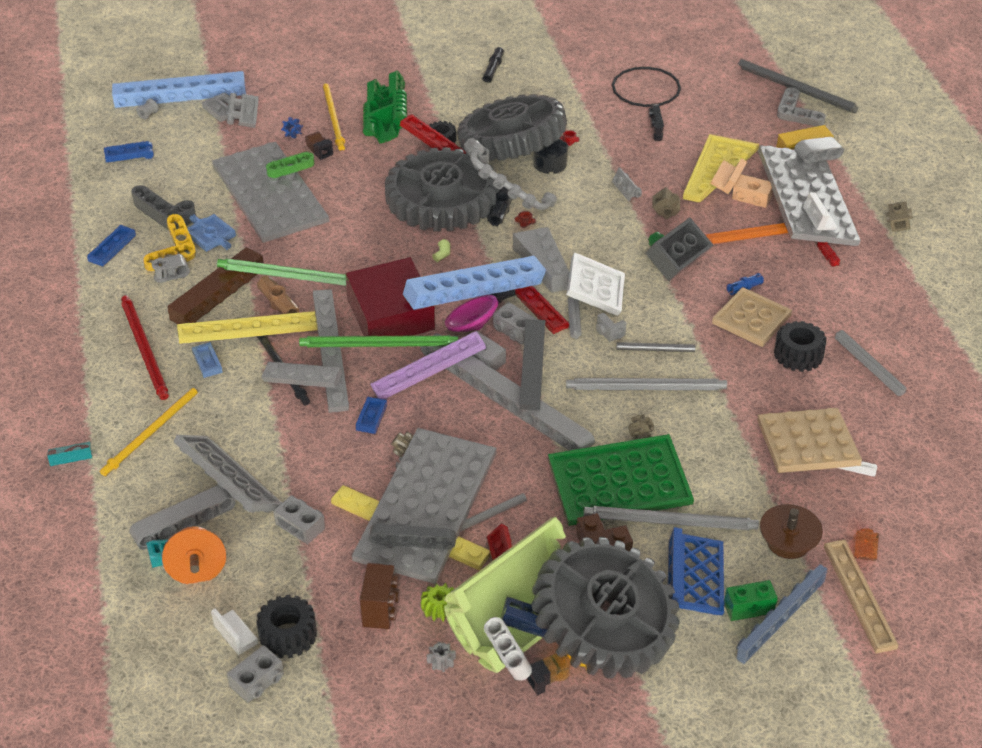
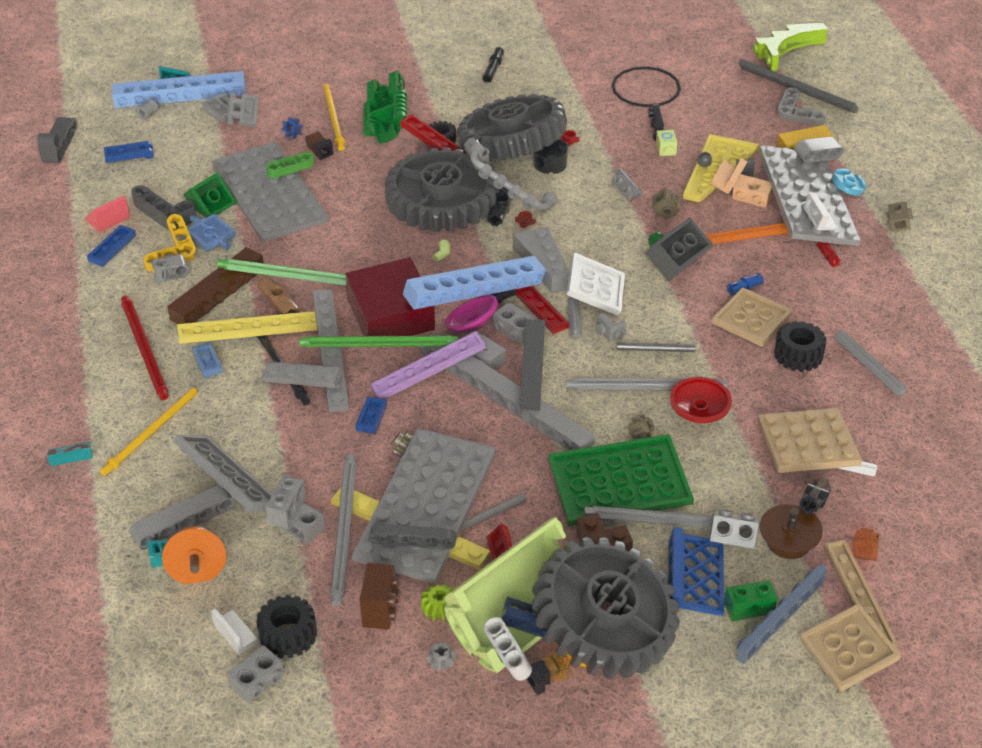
(53, 144): none -> dark grey beam
(109, 214): none -> coral slope
(166, 72): none -> teal slope
(210, 196): none -> green slope
(285, 502): none -> light grey brick
(343, 531): none -> light grey piece
(666, 142): none -> yellowish green brick
(700, 400): none -> red dish
(705, 159): none -> dark grey hinge
(732, 535): none -> light grey brick
(749, 167): none -> dark grey tile
(784, 41): none -> lime arch
(815, 496): none -> black piece
(848, 182): none -> medium azure tile
(850, 647): none -> tan plate

